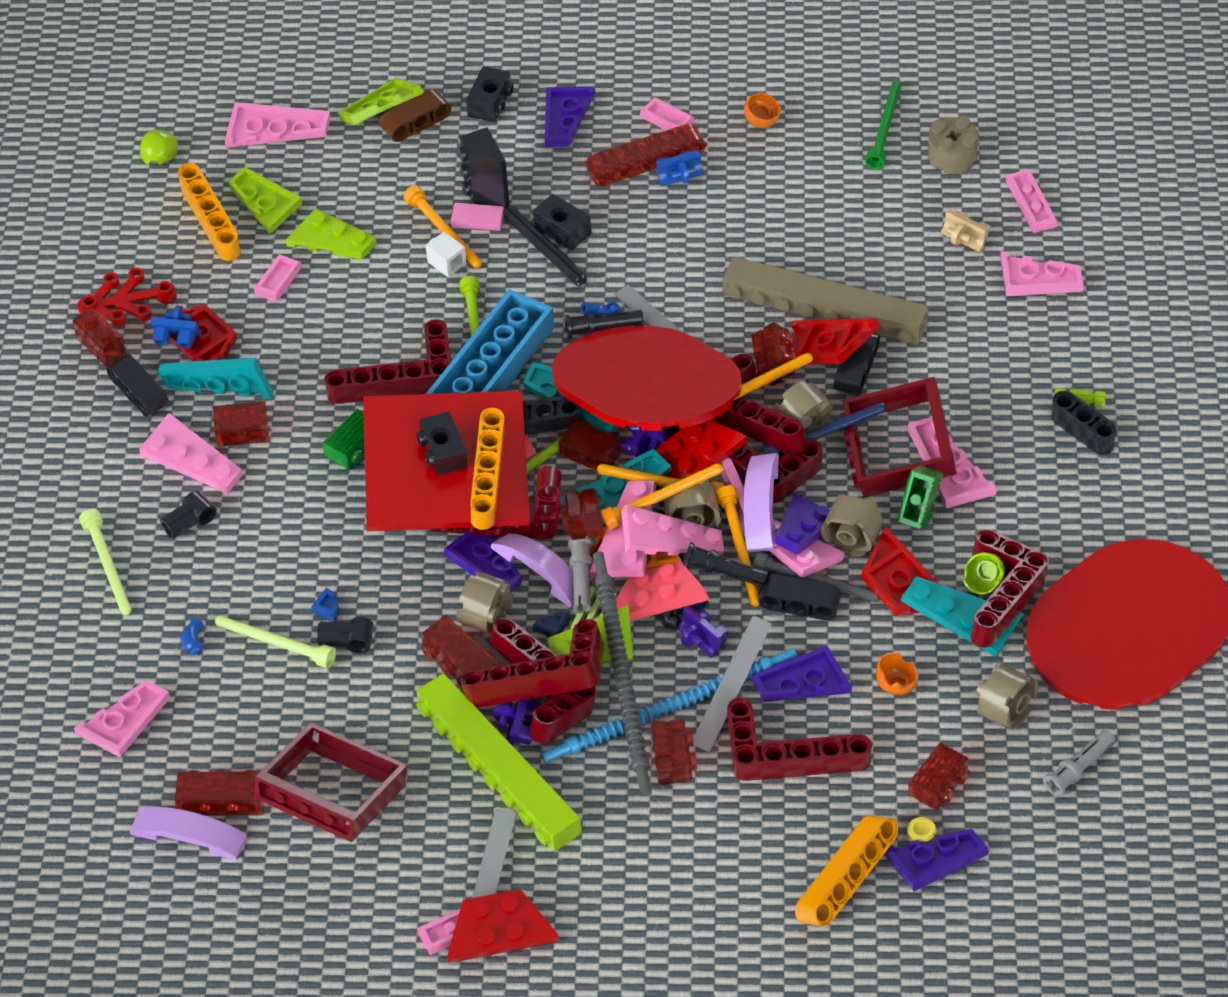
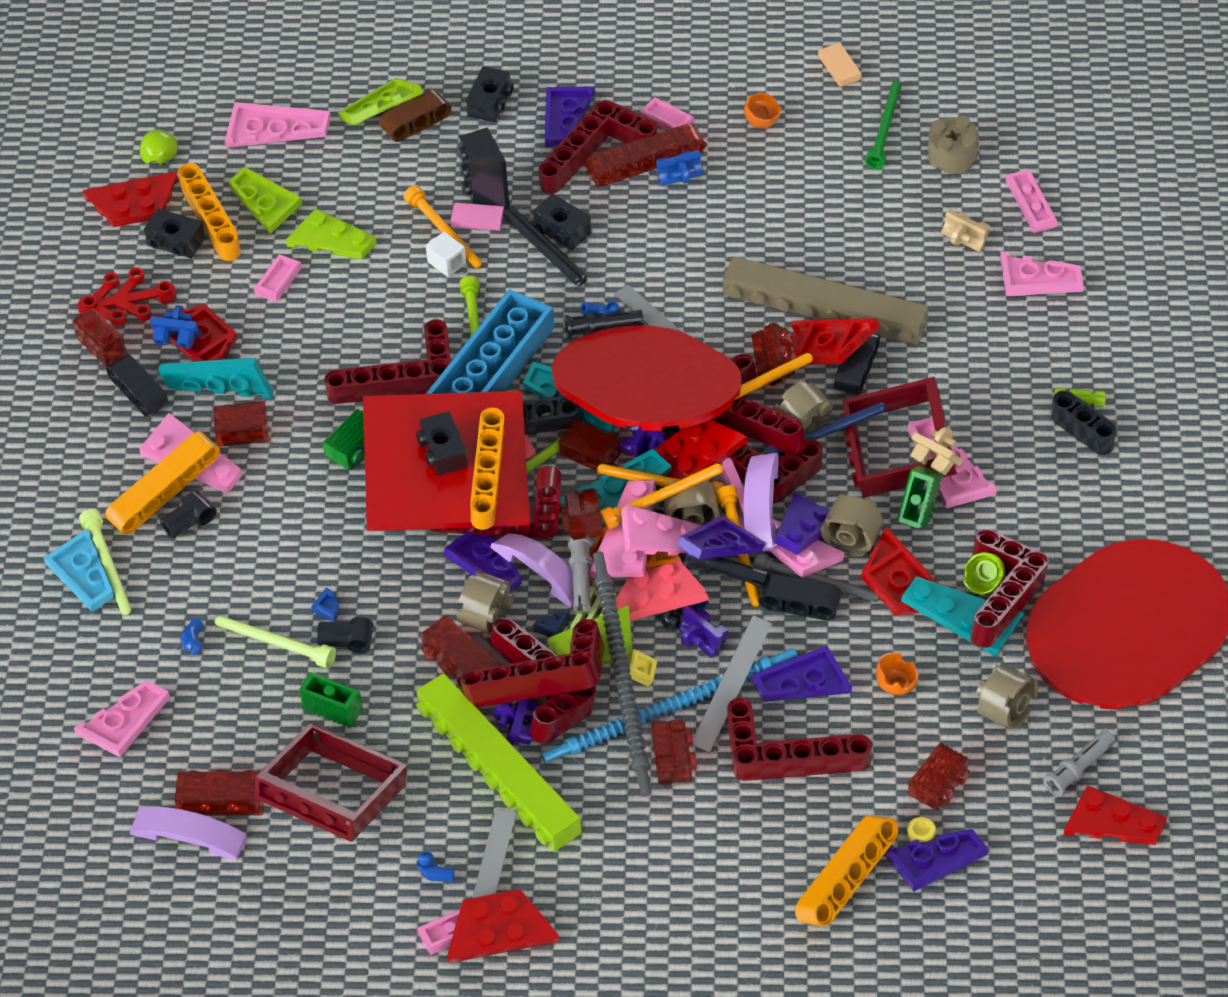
(81, 570): none -> medium azure wing
(132, 200): none -> red wing
(162, 483): none -> light orange beam
(174, 233): none -> black brick
(330, 699): none -> green brick
(431, 870): none -> blue arm
(587, 136): none -> dark red beam
(642, 667): none -> light yellow tile
(719, 539): none -> dark purple wing
(840, 64): none -> light nougat tile
(945, 457): none -> tan hips
(1111, 816): none -> red wing

